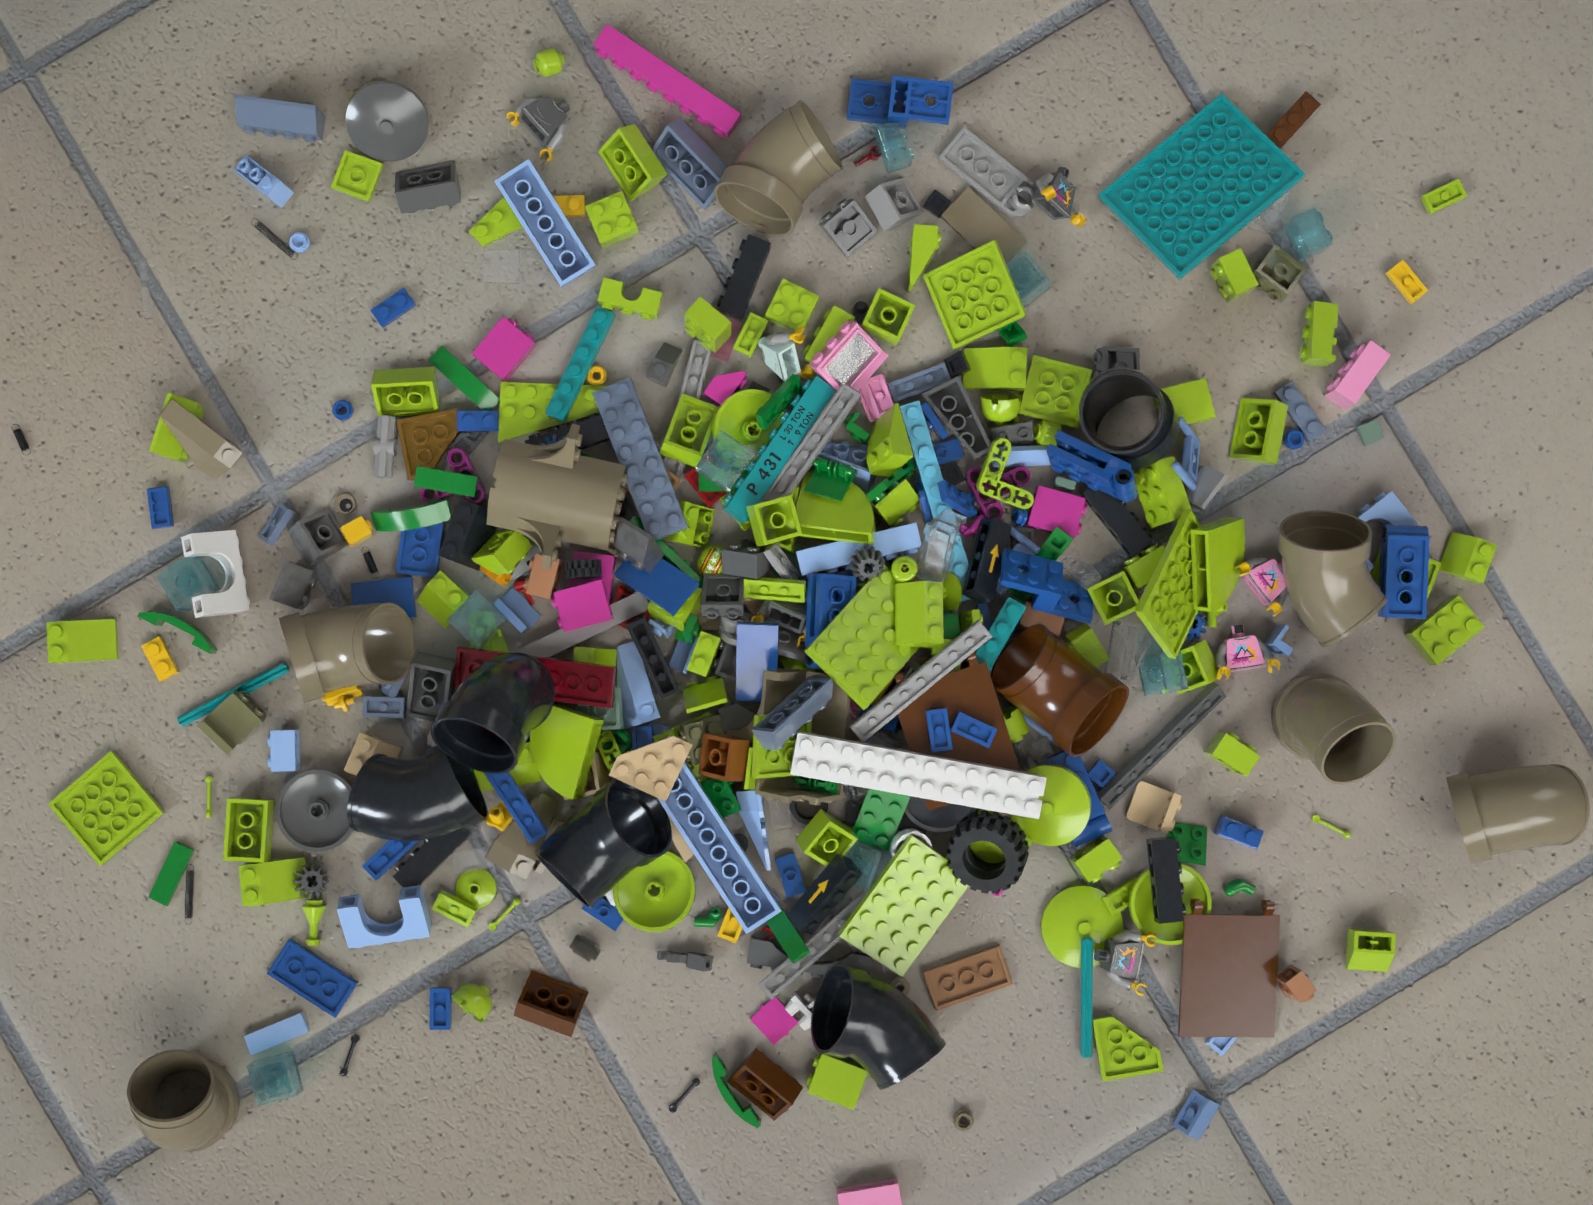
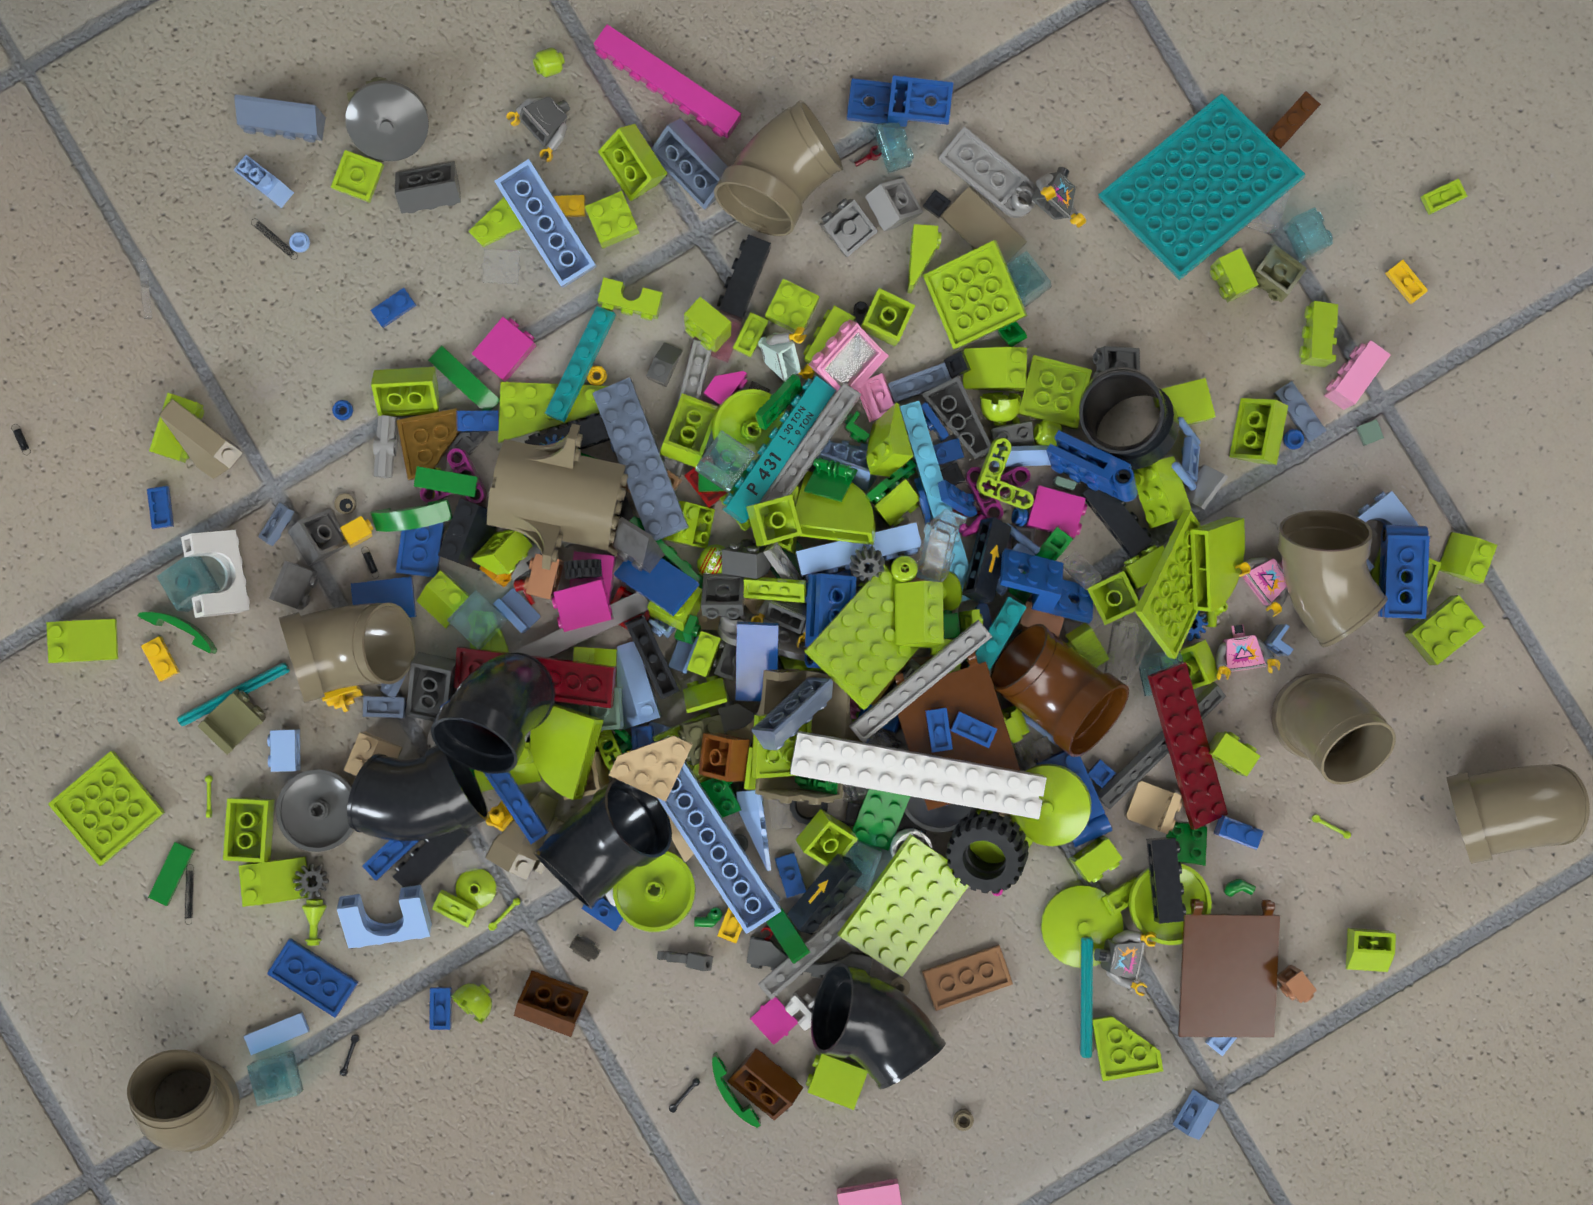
(1187, 745): none -> dark red plate

